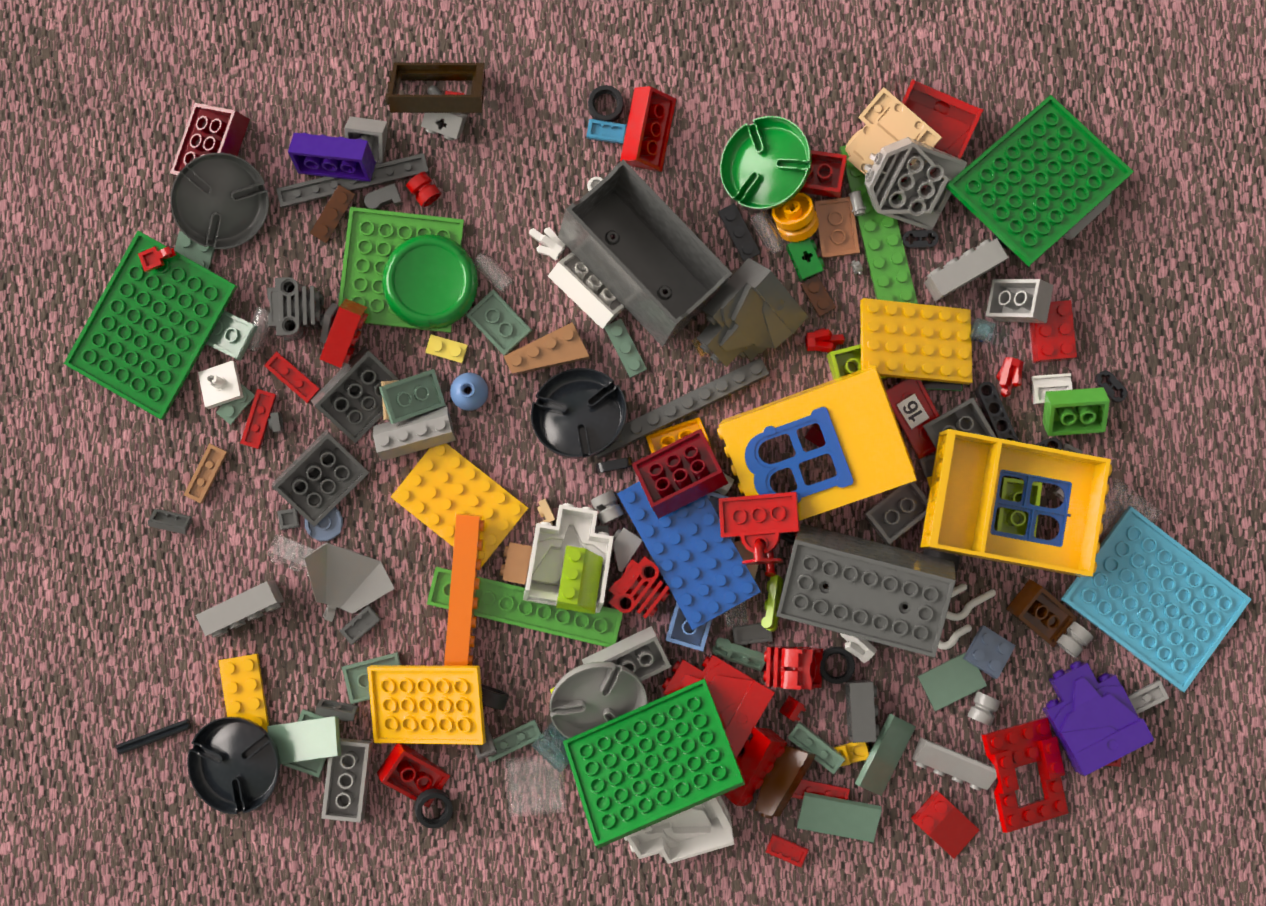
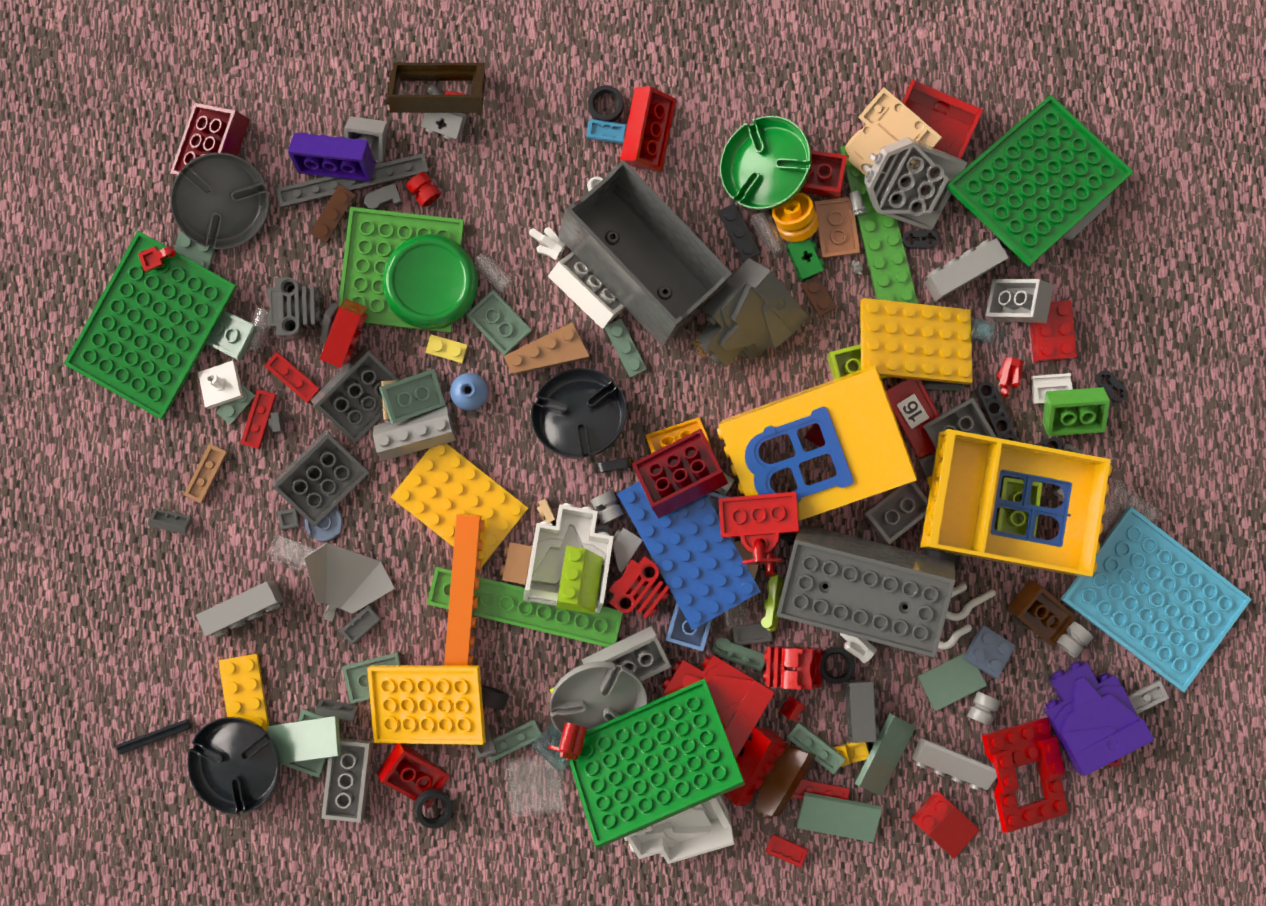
(571, 741): none -> red piece
(688, 404): dark grey plate -> none
(823, 340): red rock -> none

